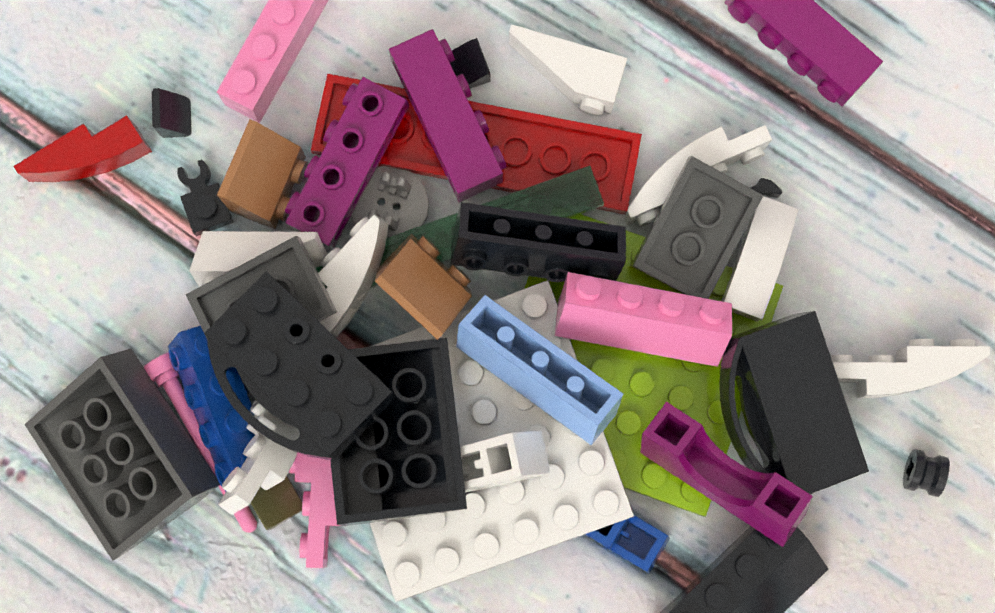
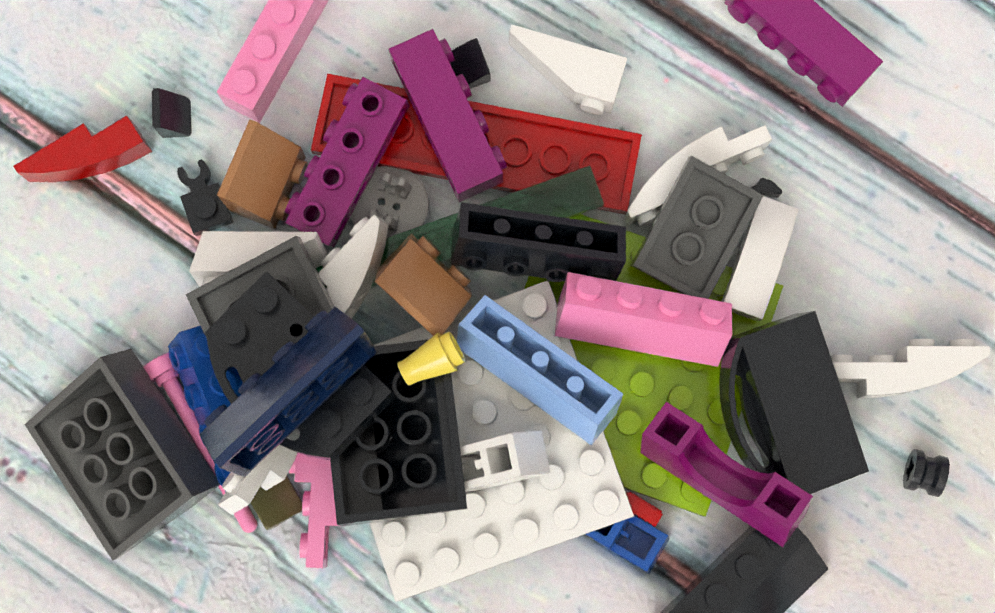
(287, 392): none -> dark blue slope
(432, 359): none -> light yellow cone
(644, 509): none -> red tile

